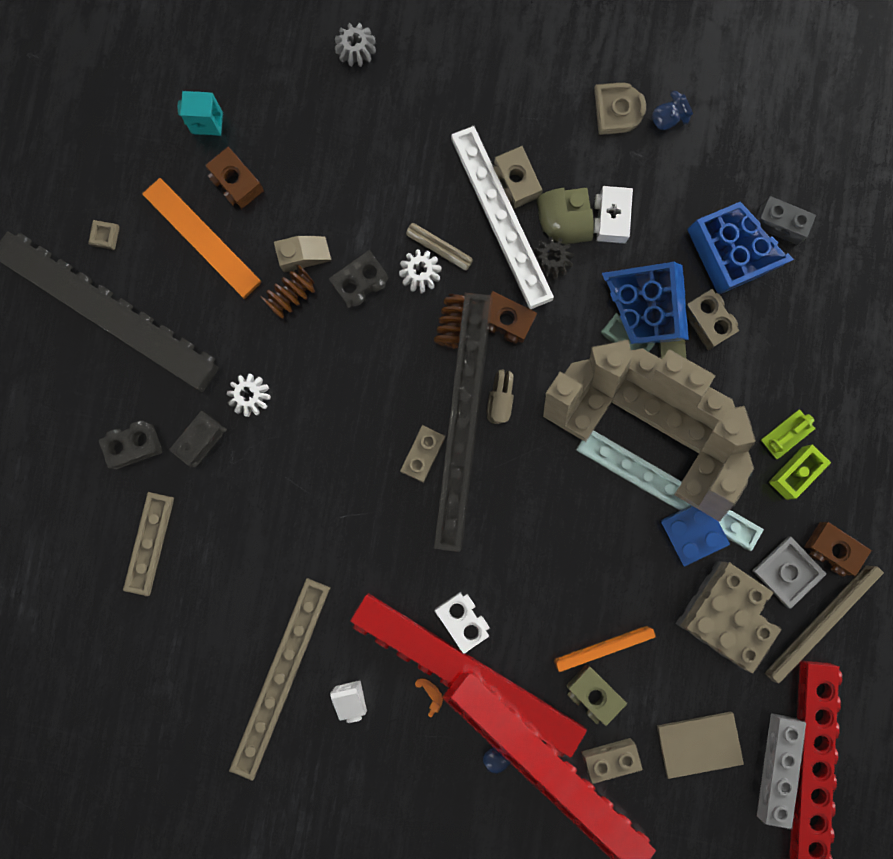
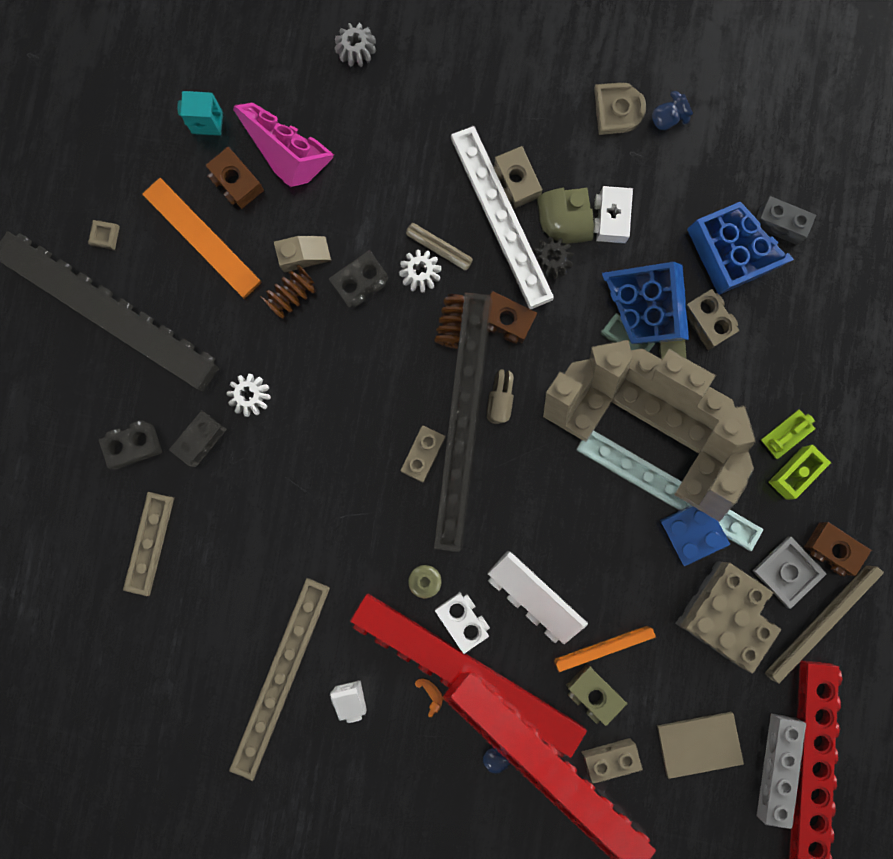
(287, 153): none -> dark pink wedge
(425, 581): none -> olive head
(535, 597): none -> white slope

